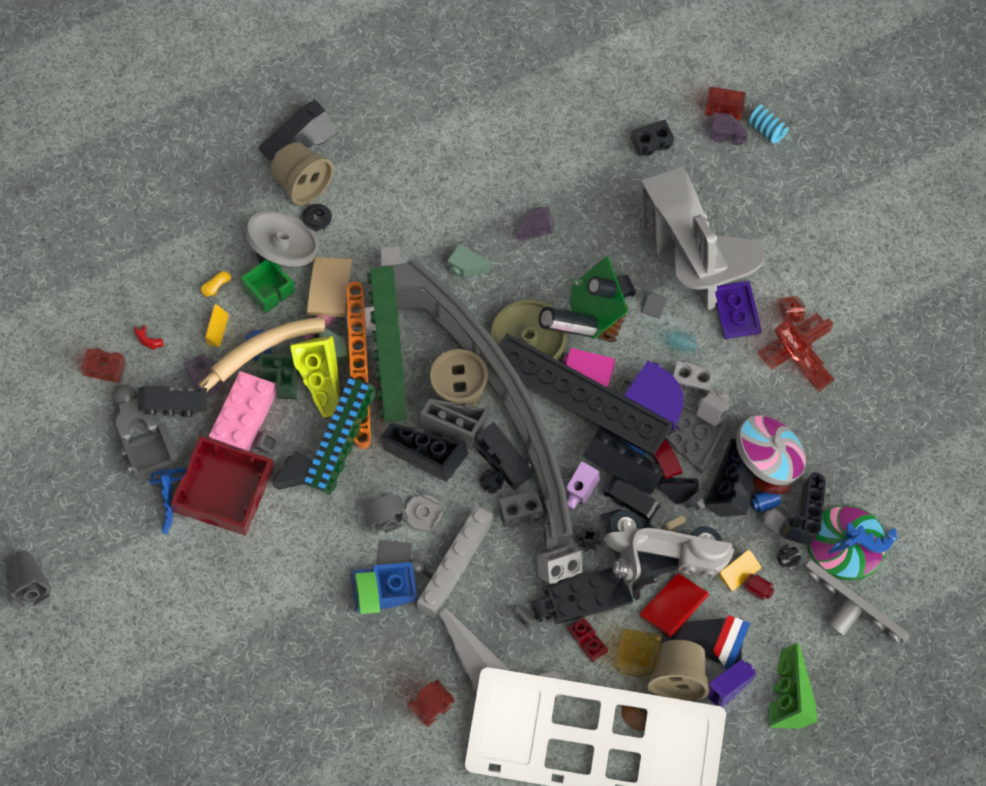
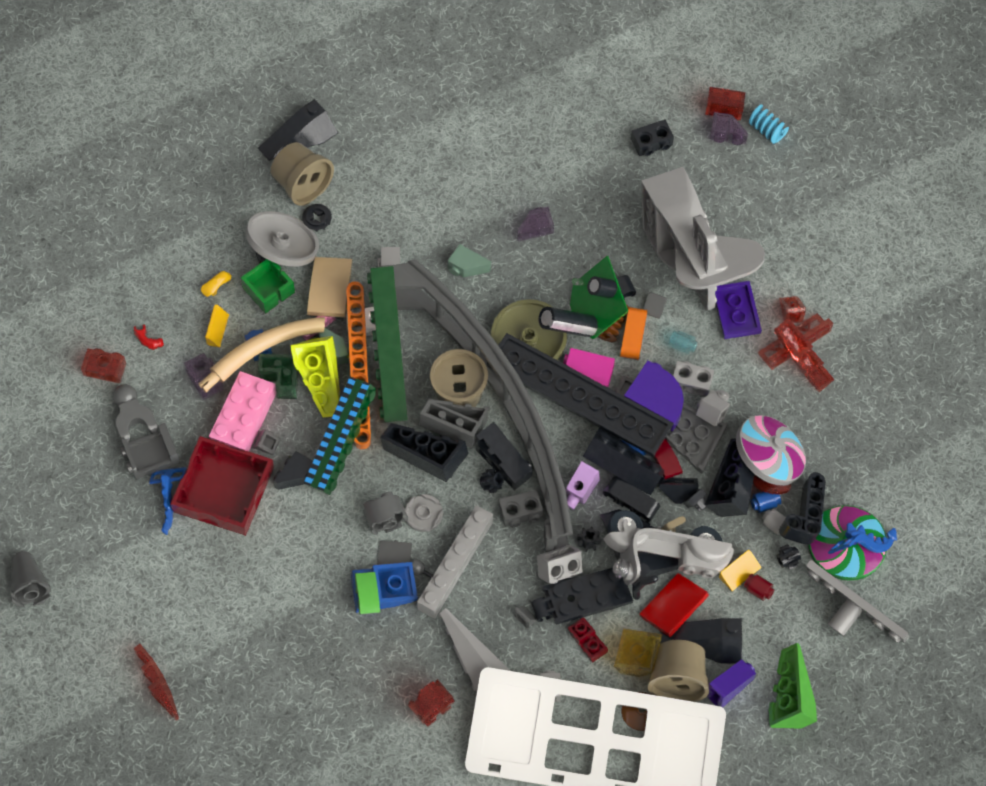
(159, 687): none -> clear red slope
(171, 400): black wedge -> none
(633, 333): none -> orange beam
(730, 640): sticker -> none

